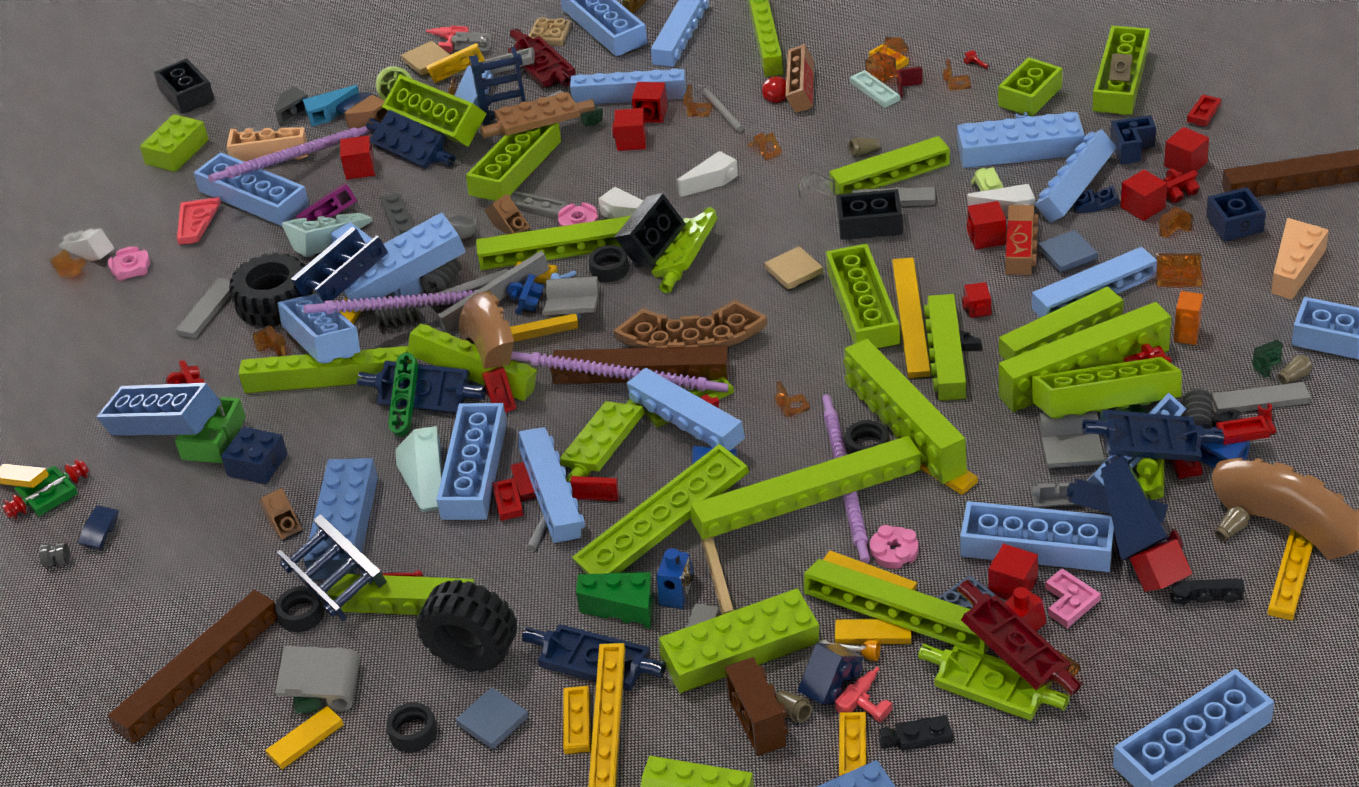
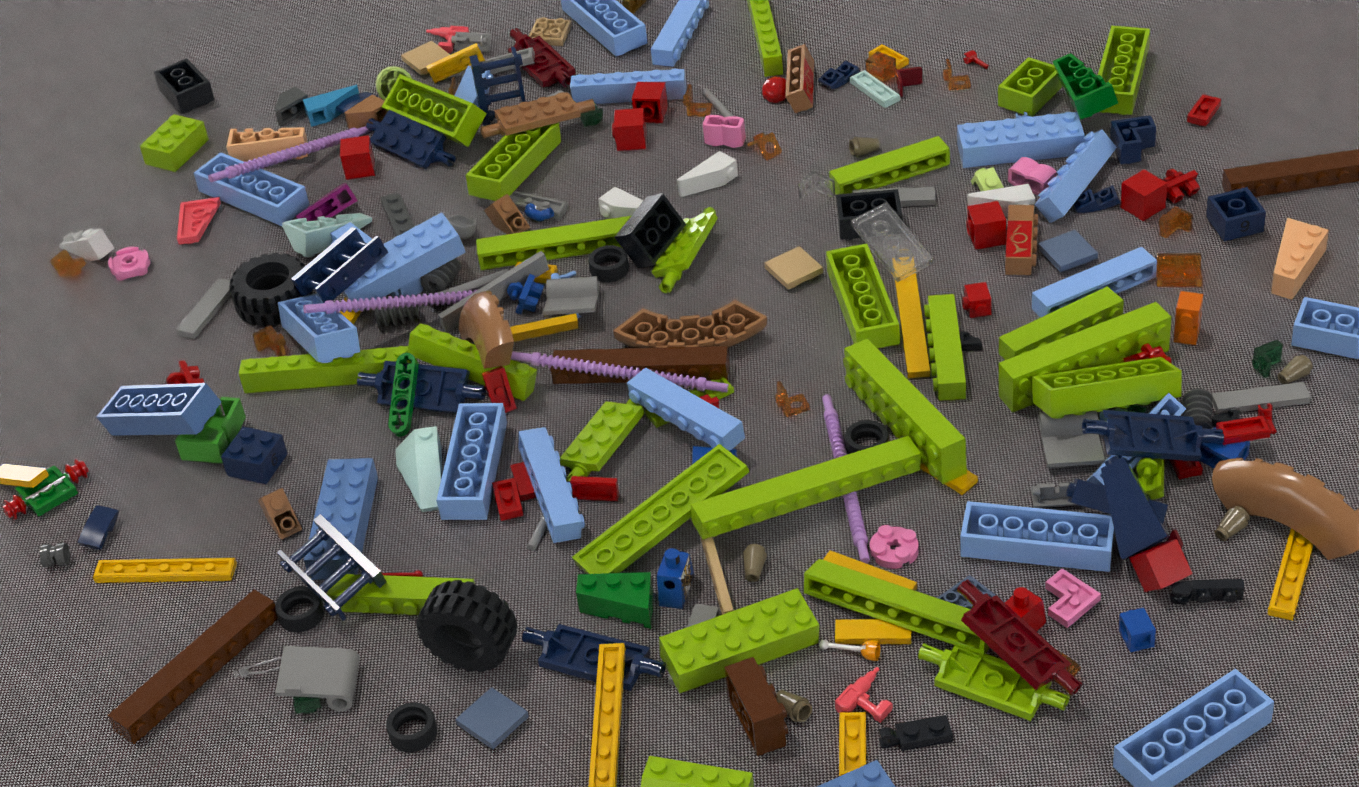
(165, 570): none -> yellow tile
(246, 670): none -> piece
(304, 737): yellow tile -> none
(537, 215): none -> blue arm
(576, 719): yellow tile -> none
(577, 214): bright pink plate -> none
(724, 131): none -> bright pink brick
(754, 560): none -> dark tan cone
(827, 670): brick -> none
(837, 78): none -> dark blue slope
(892, 241): none -> clear tile
(894, 43): clear orange bracket -> none
(1011, 570): red head -> none
(1030, 172): none -> bright pink brick
(1084, 88): none -> green wedge
(1120, 67): dark tan bracket -> none
(1137, 629): none -> blue brick
(1186, 151): red head -> none

